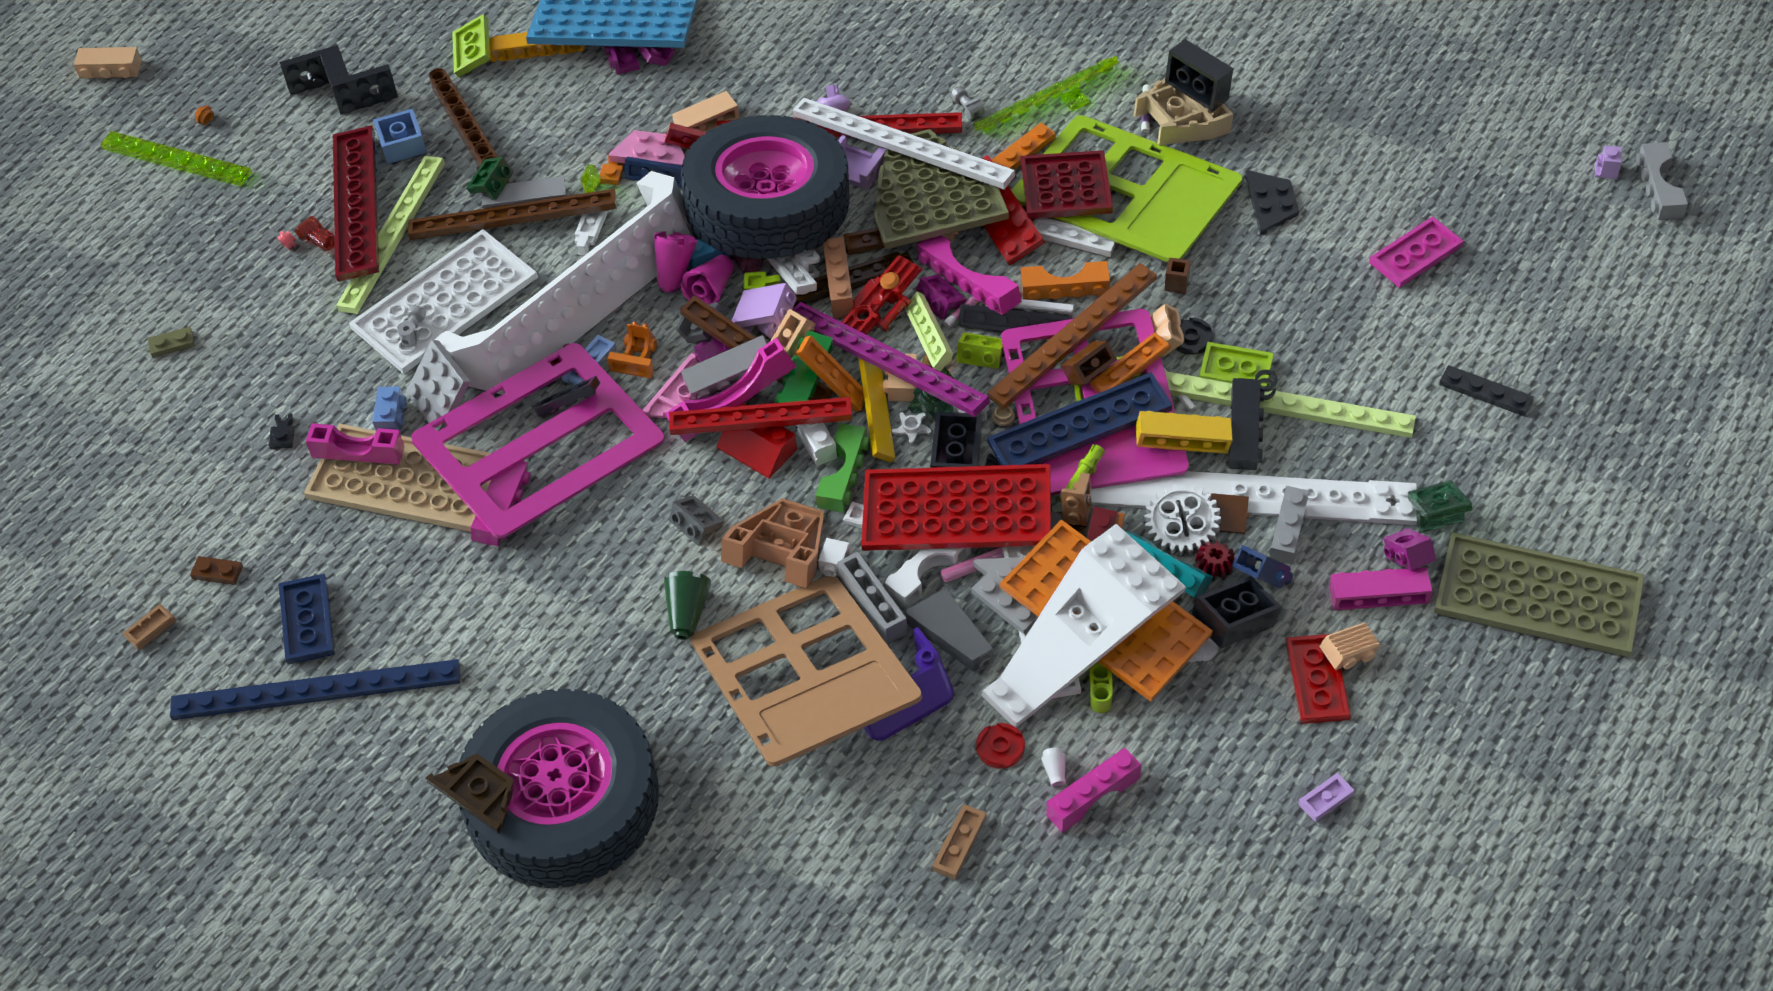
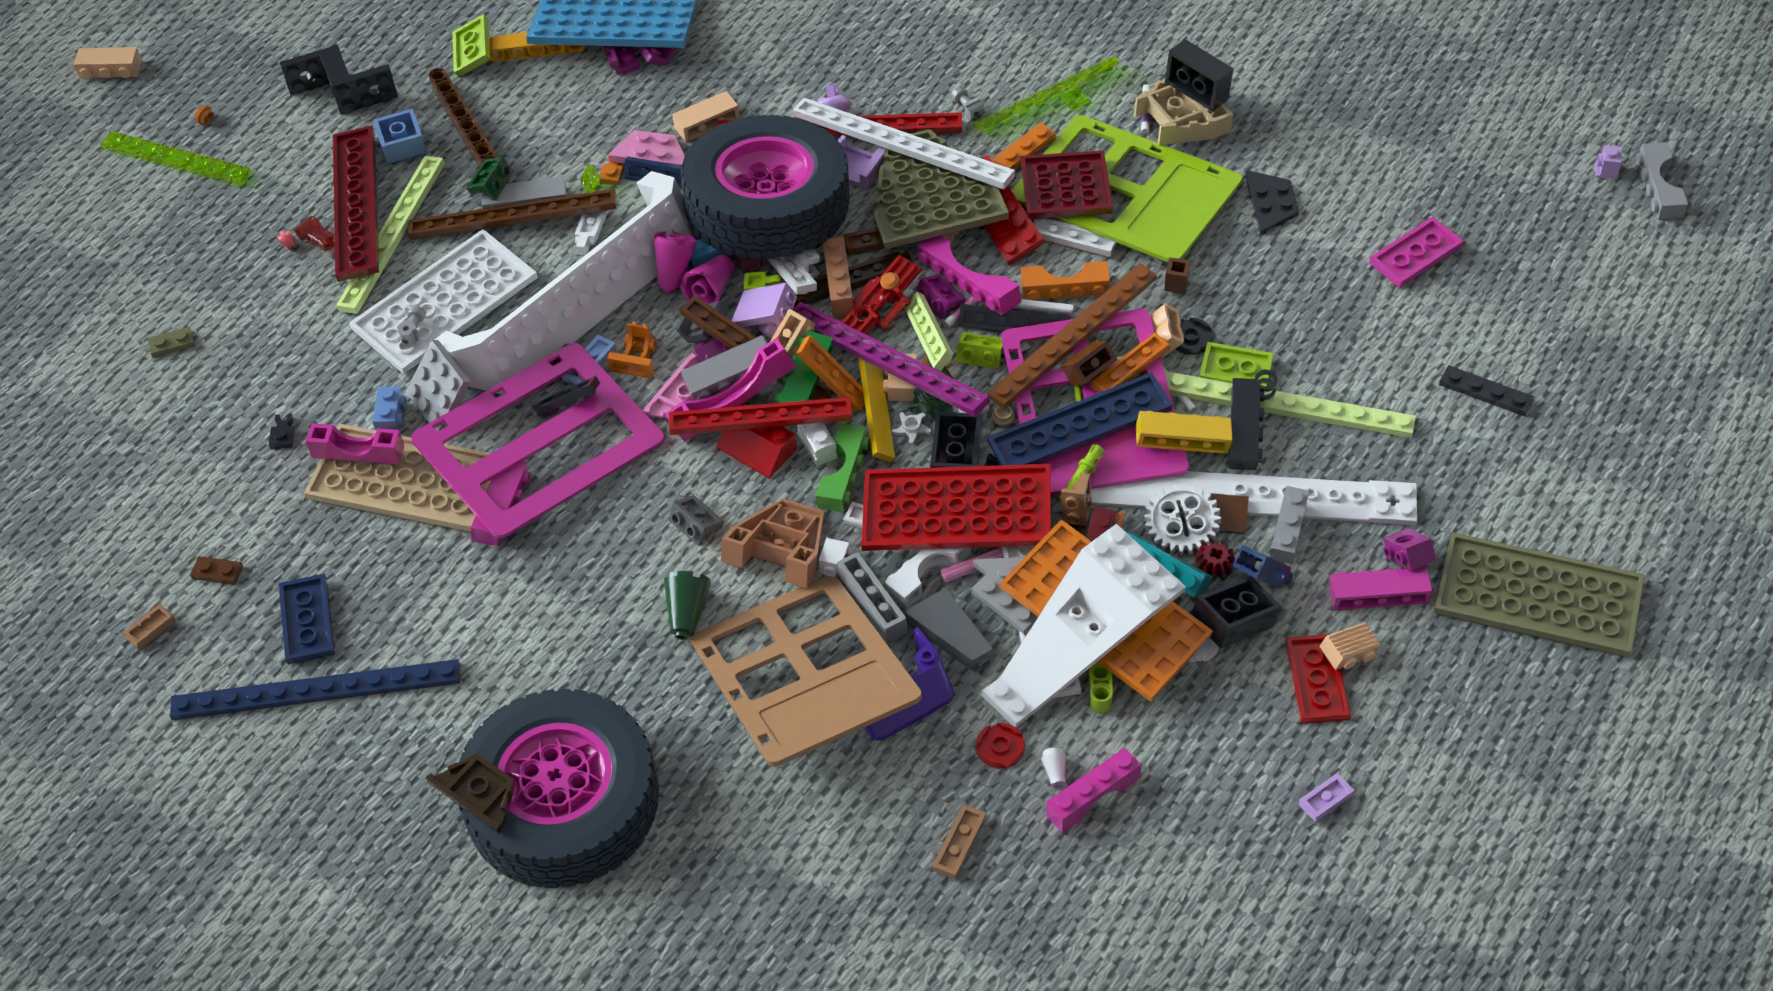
(682, 135): red plate -> none
(1439, 505): clear green bracket -> none

